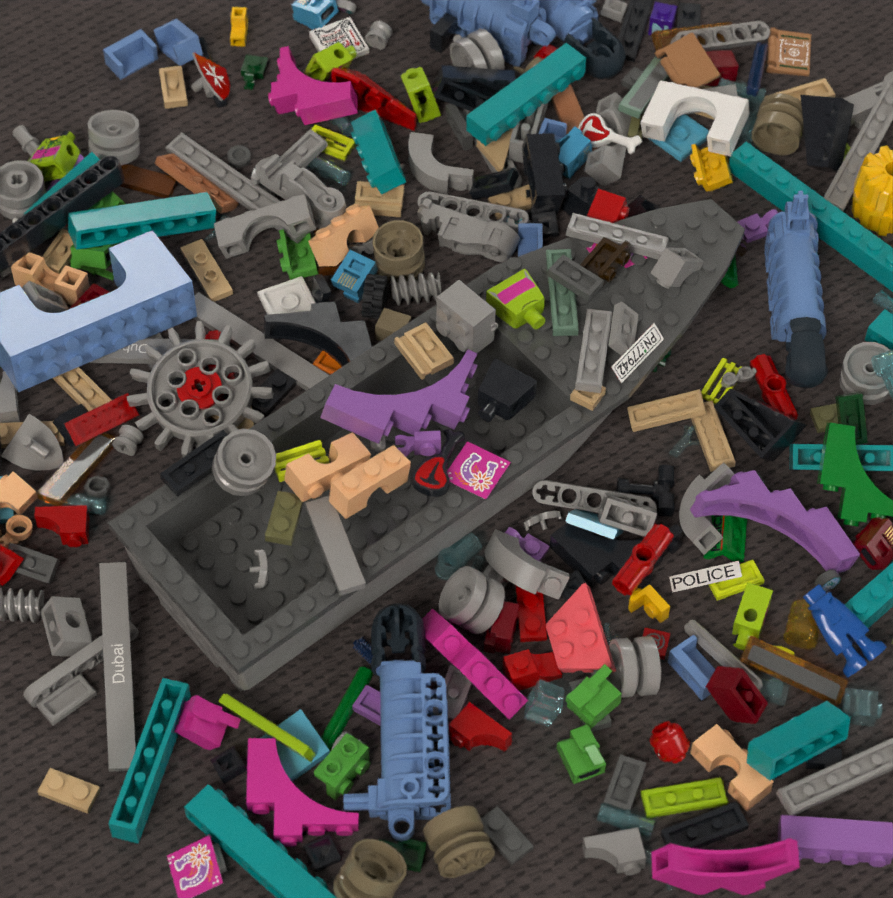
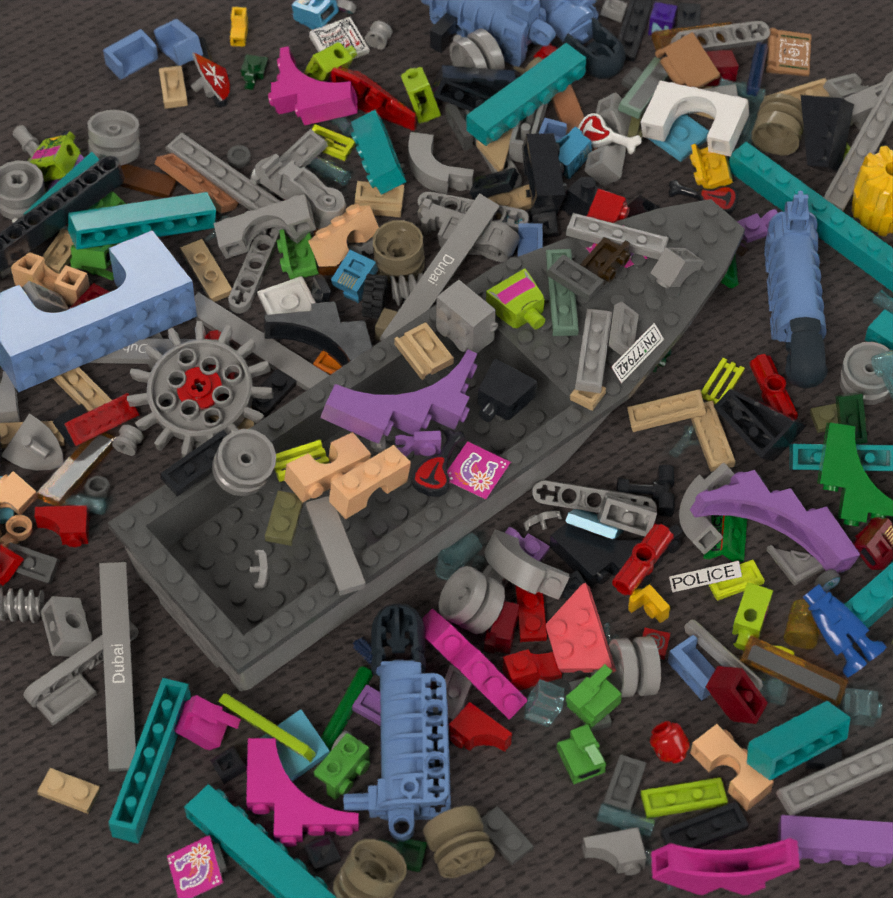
(249, 273): none -> light grey beam
(445, 263): none -> light grey tile
(724, 196): none -> black piece
(743, 375): light grey piece -> none
(795, 564): none -> light grey tile
(844, 86): none -> light grey hinge

